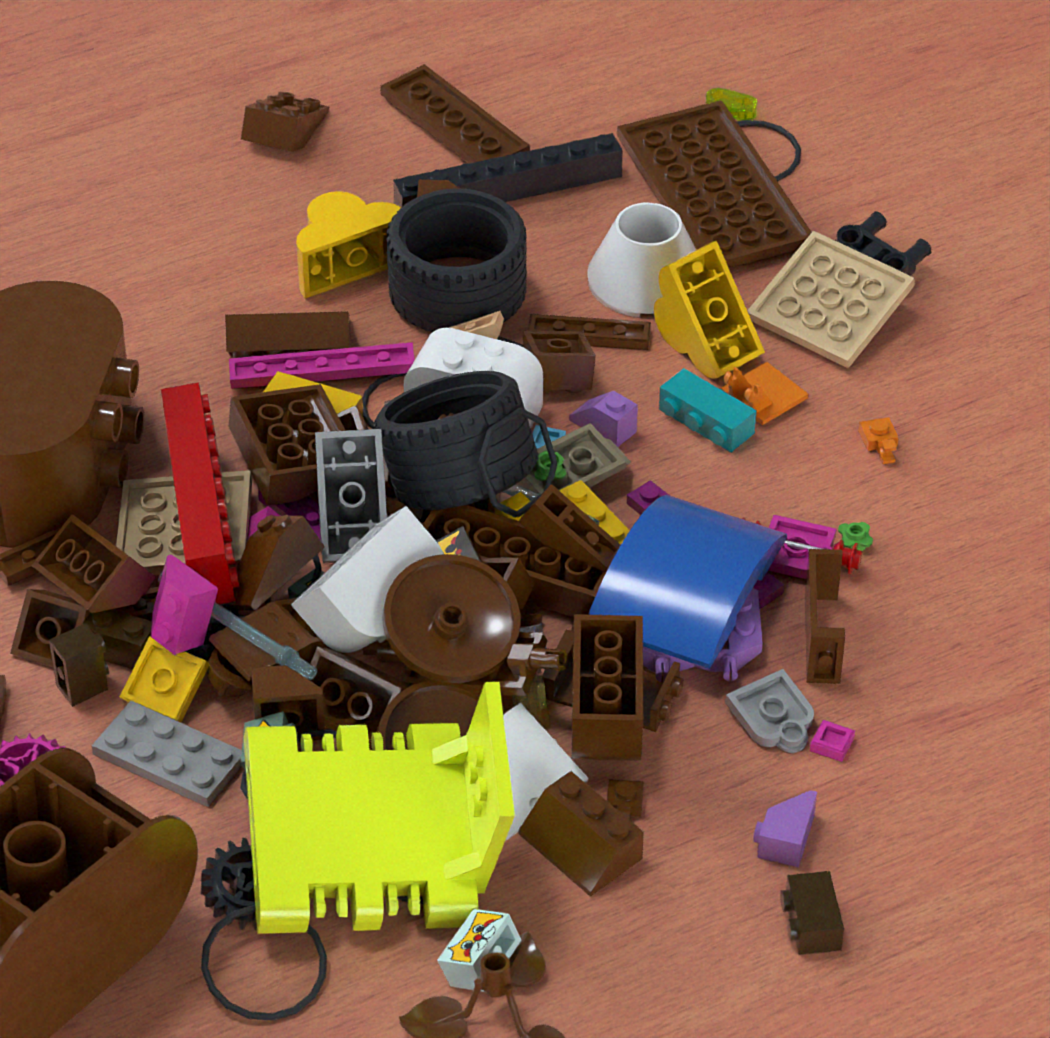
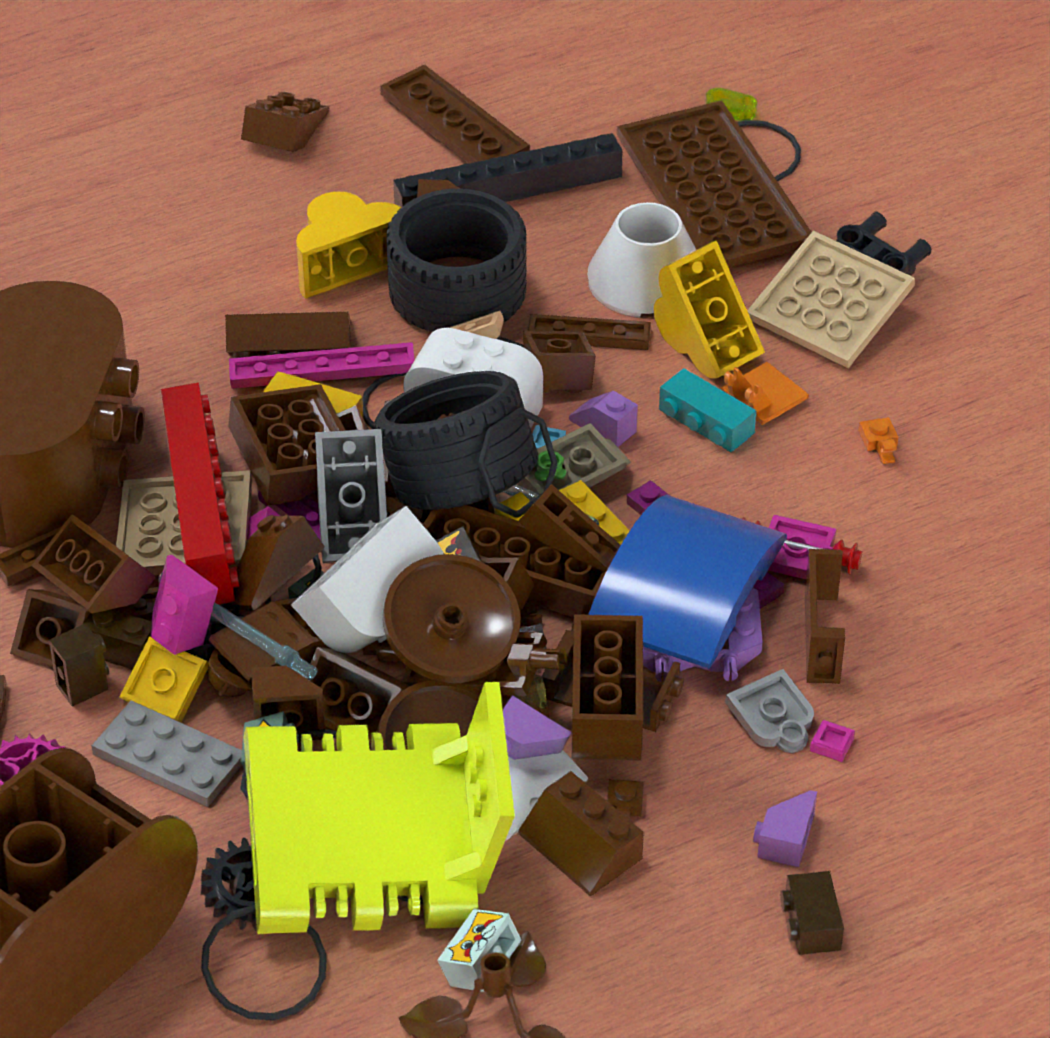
(531, 732): none -> medium lavender slope
(856, 533): bright green plate -> none

